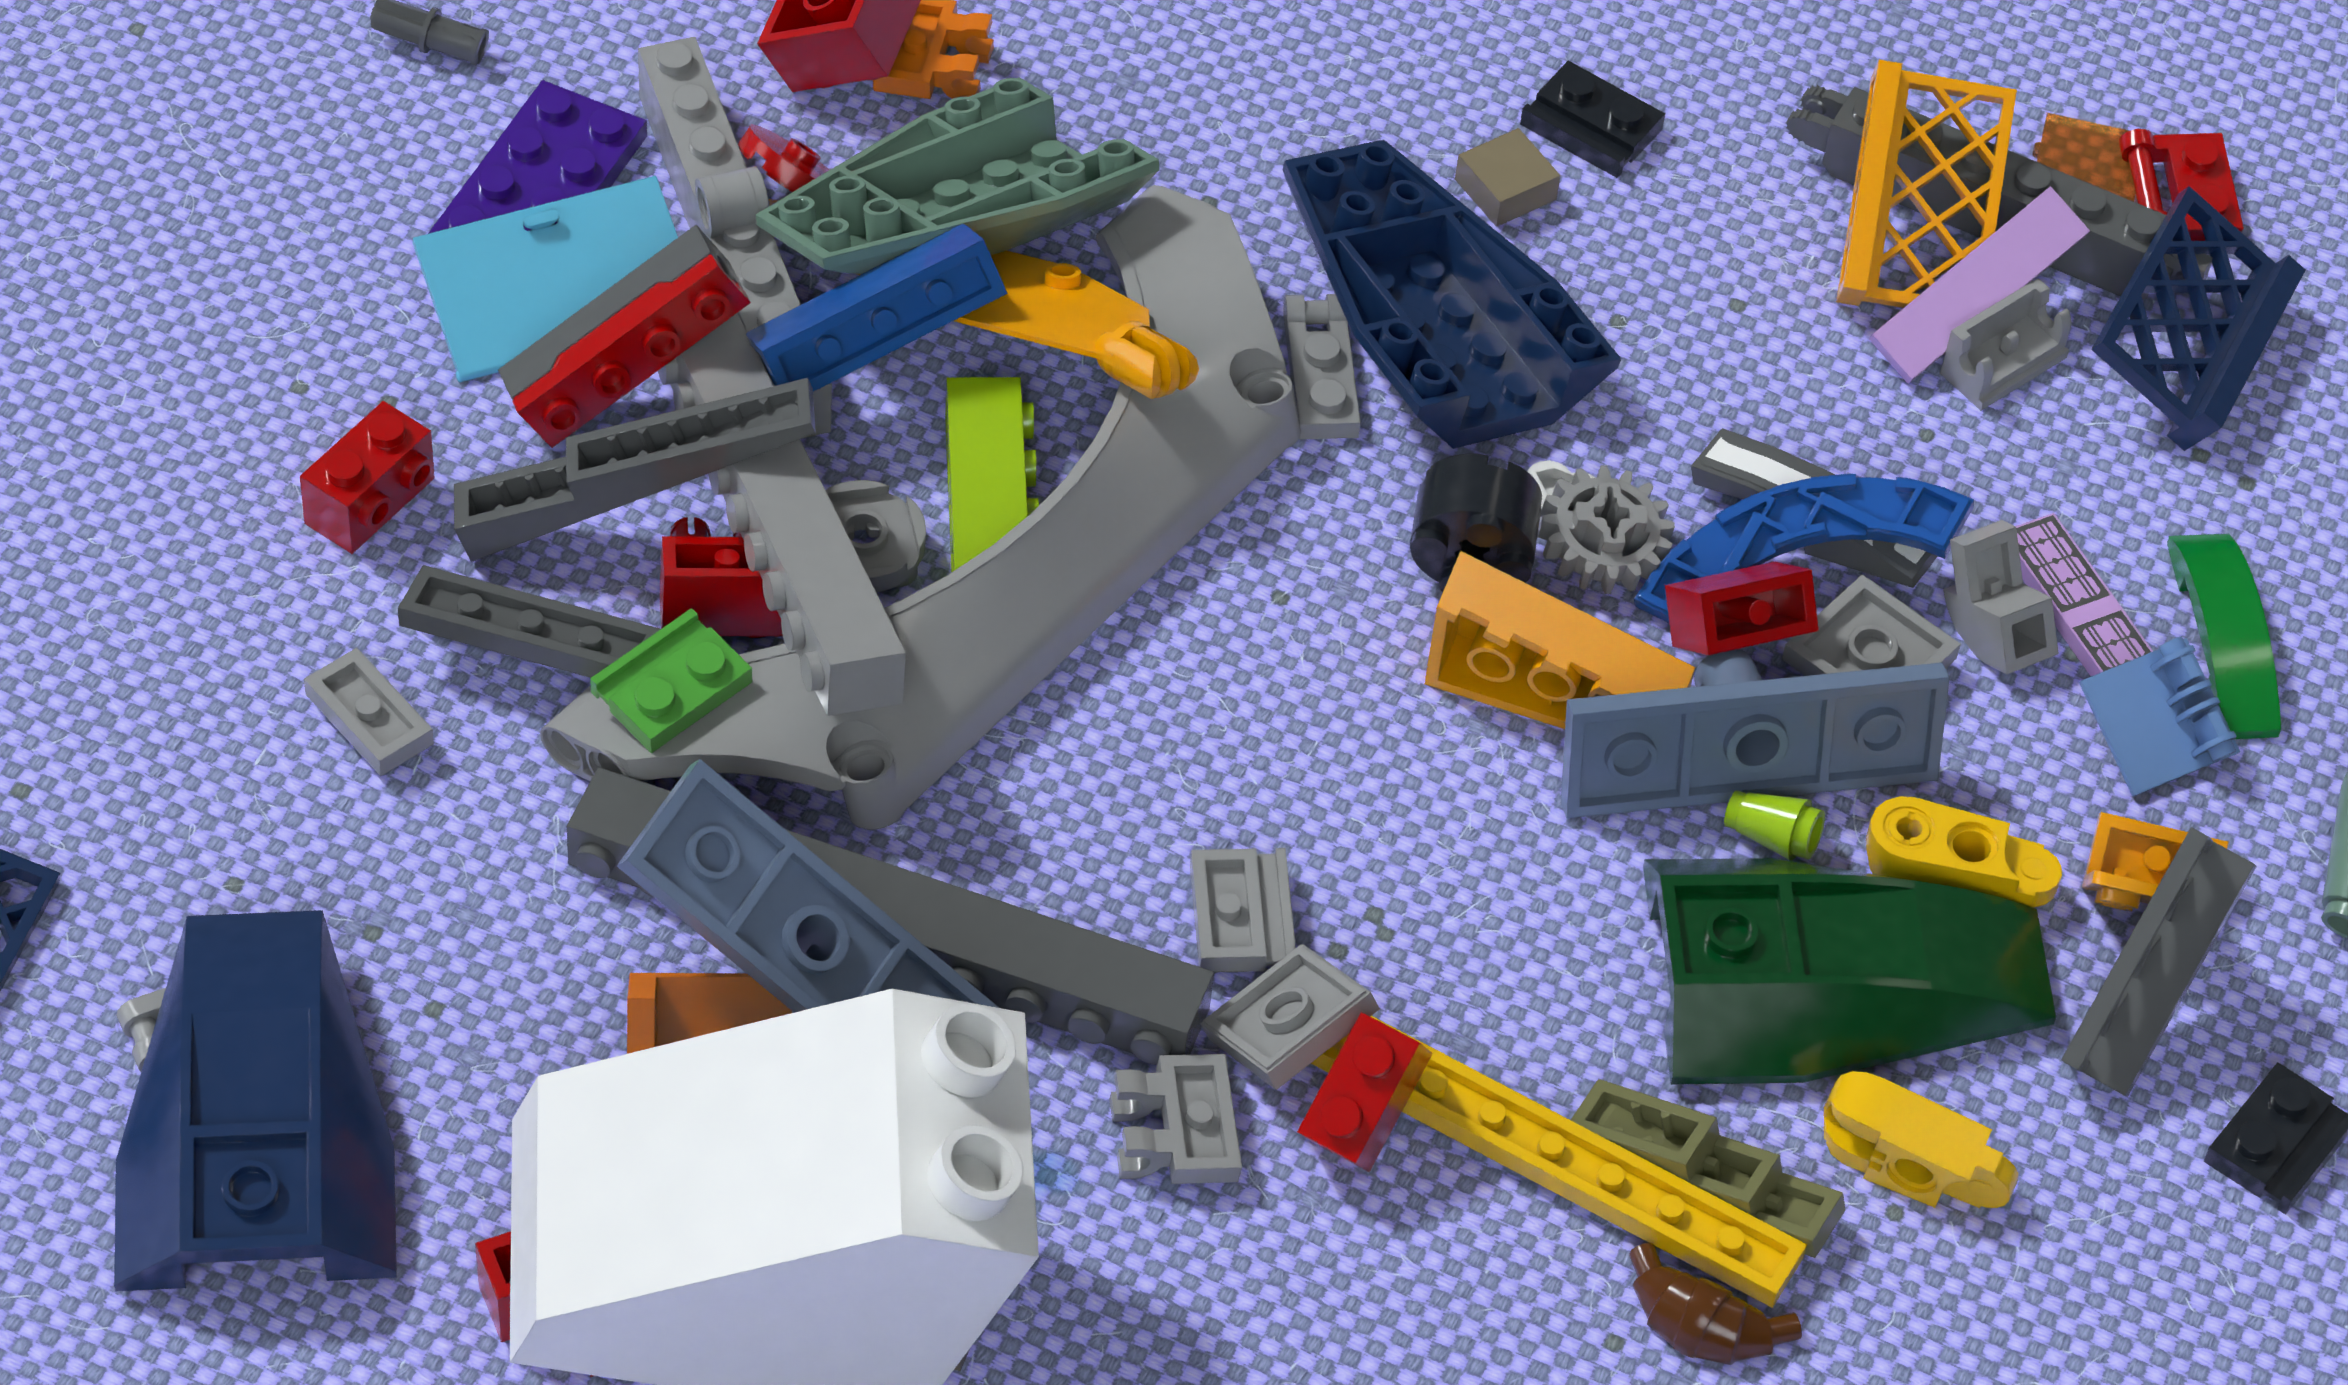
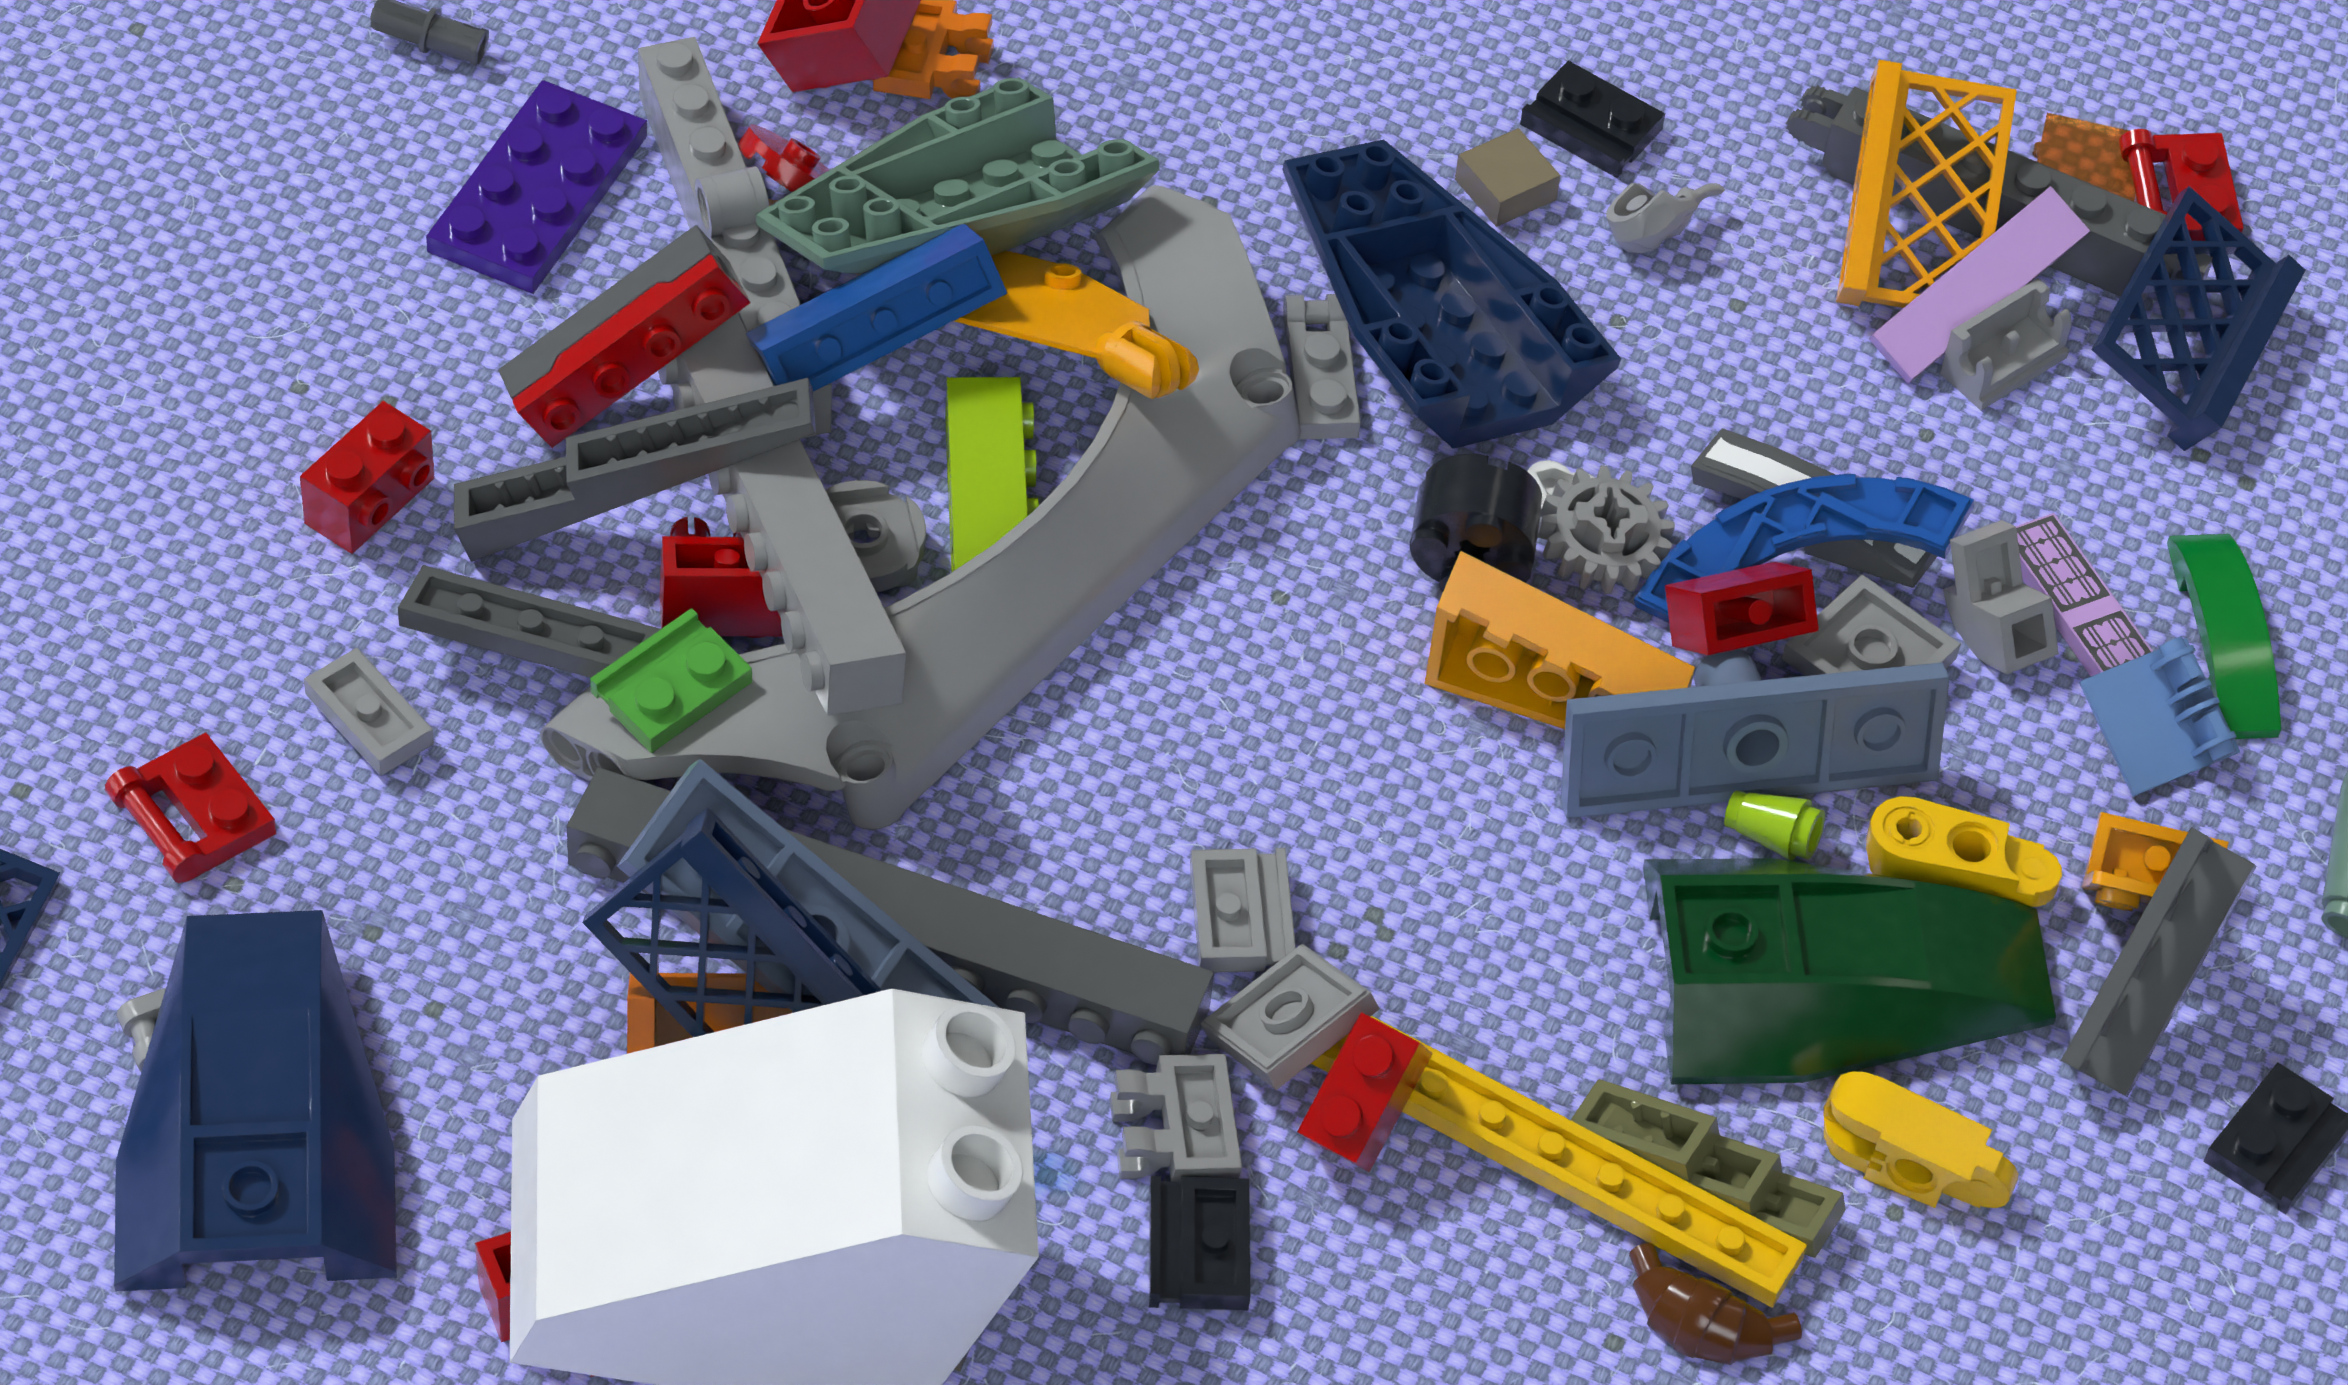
(207, 796): none -> red plate
(511, 286): medium azure container -> none
(758, 900): none -> dark blue fence
(1199, 1243): none -> black plate
(1646, 219): none -> light grey piece

